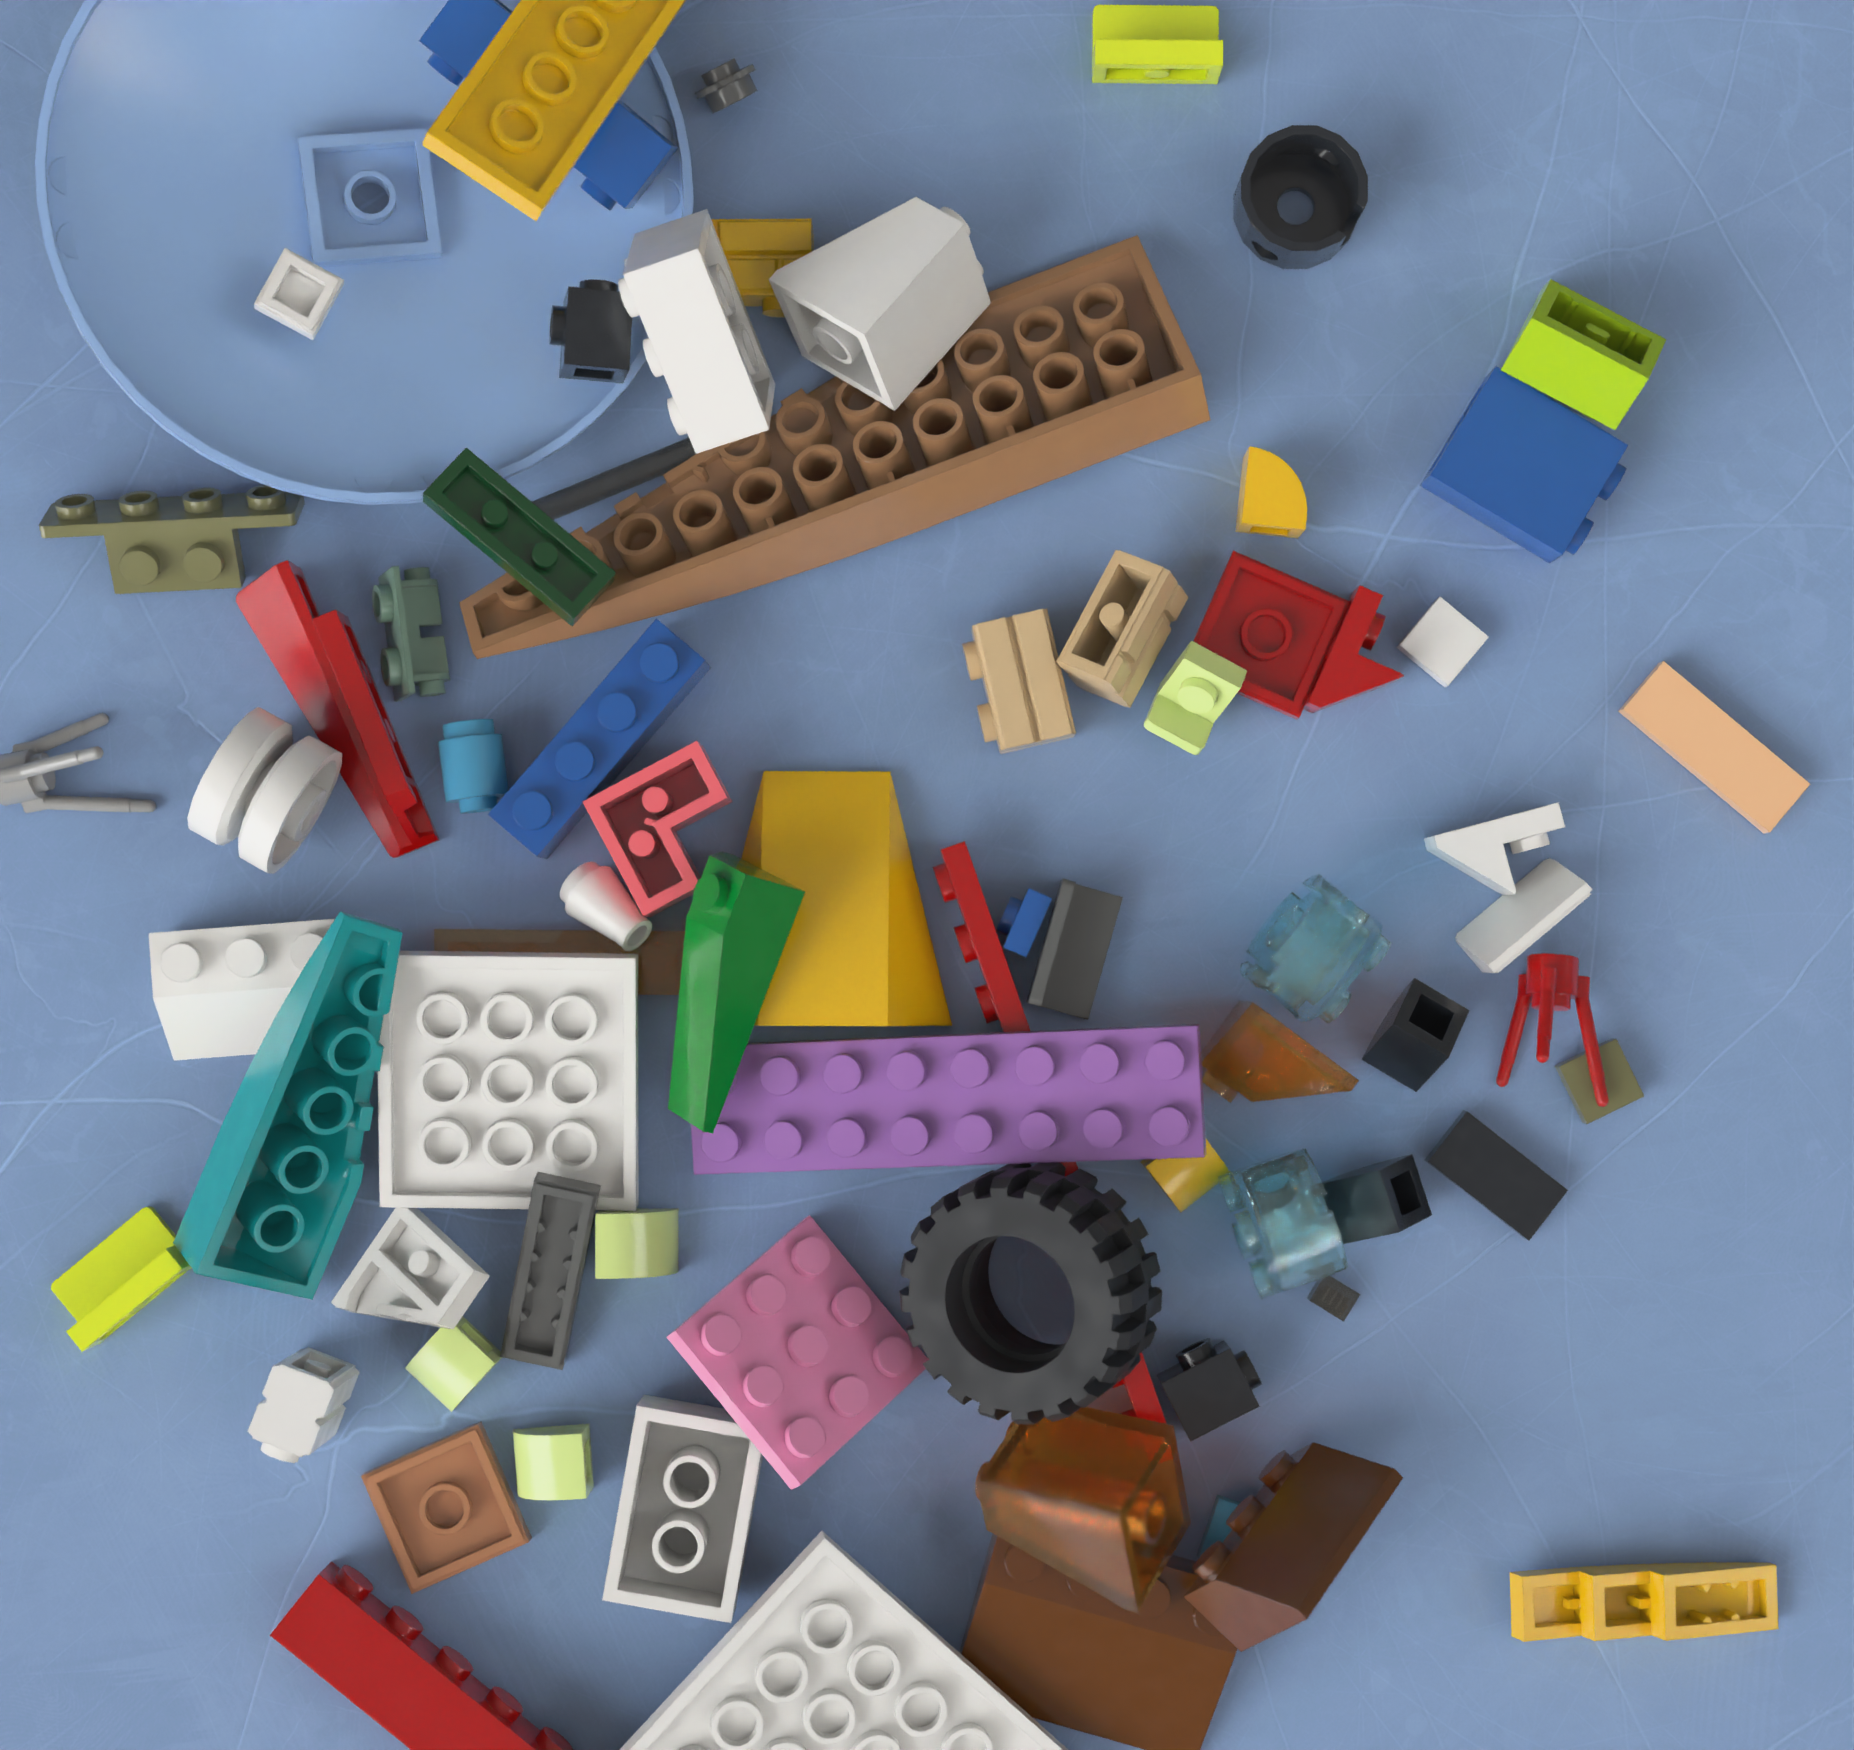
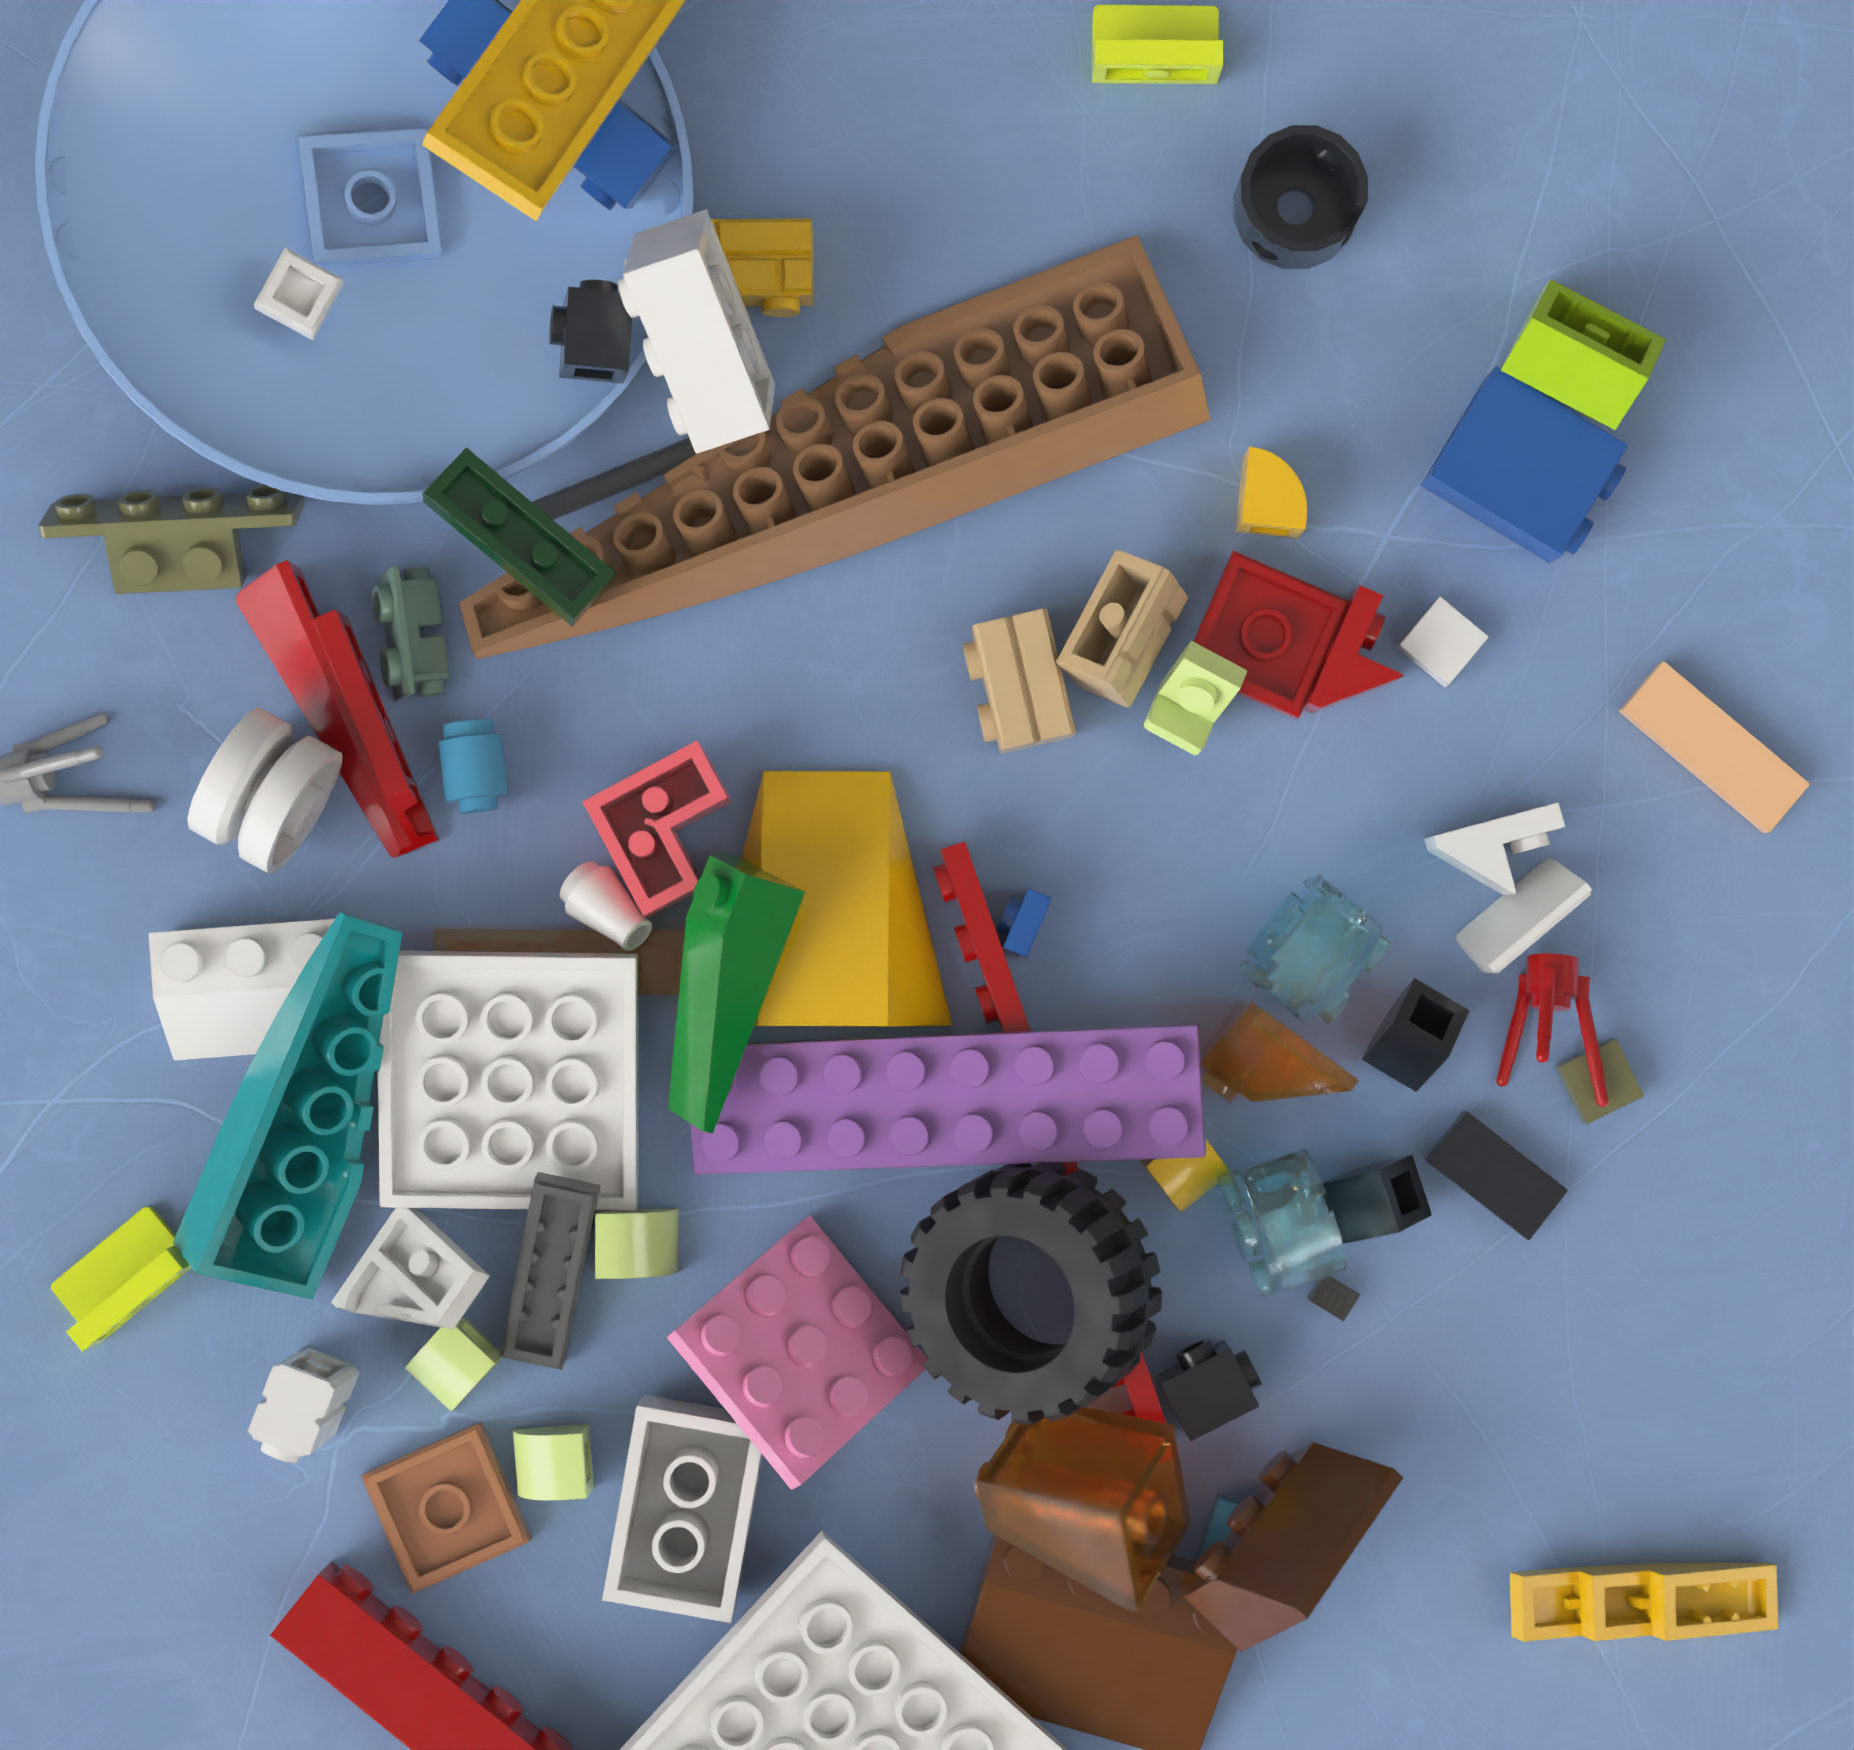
(600, 739): blue brick -> none
(726, 85): dark grey plate -> none
(885, 298): white slope -> none
(1074, 949): dark grey panel -> none

